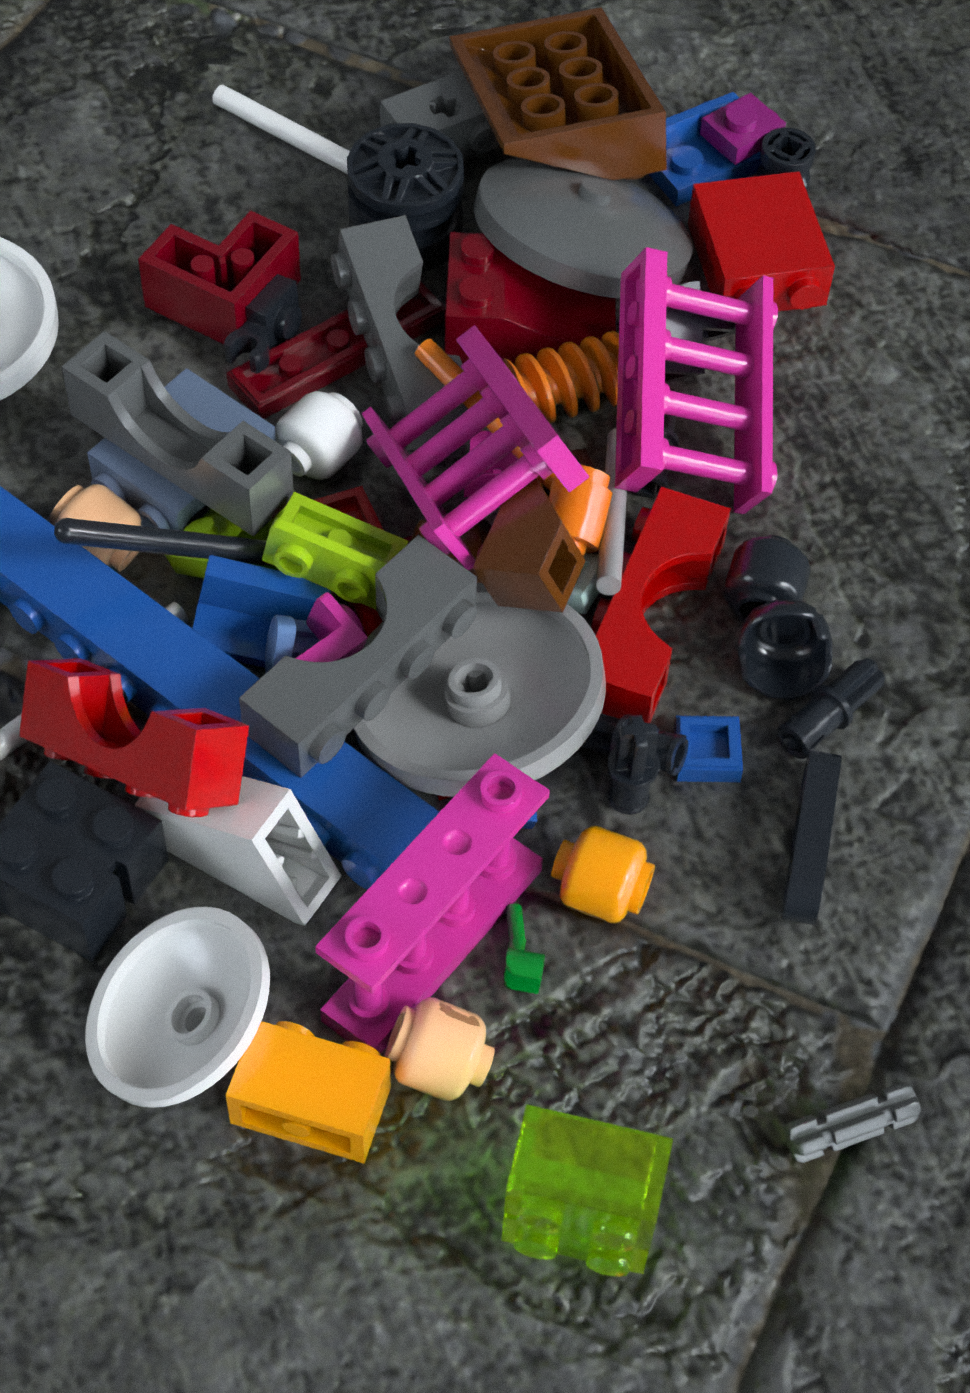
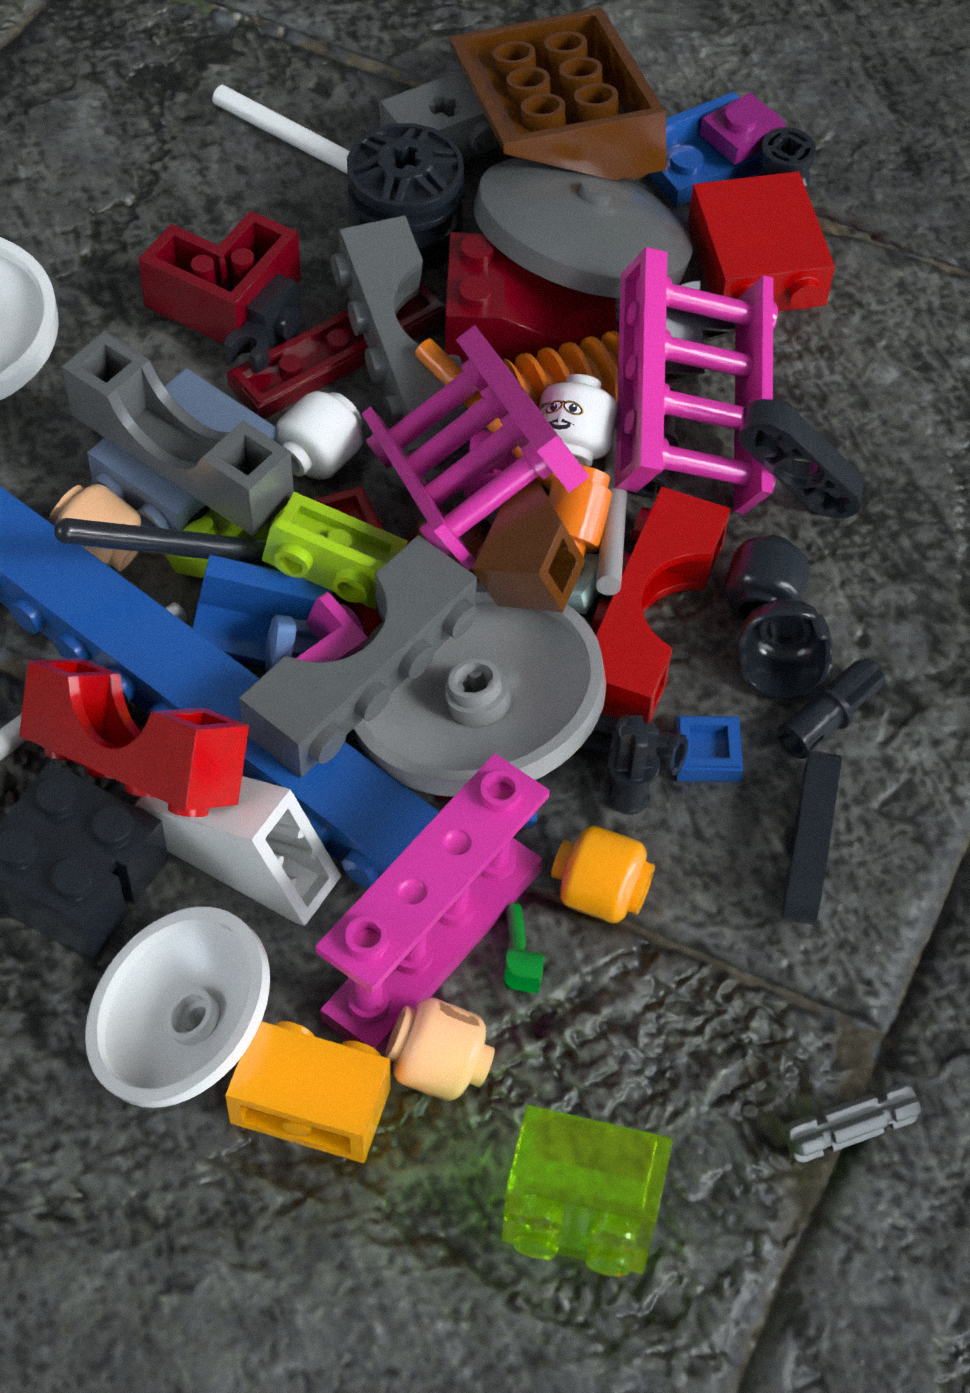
(581, 416): none -> white head
(778, 436): none -> black beam

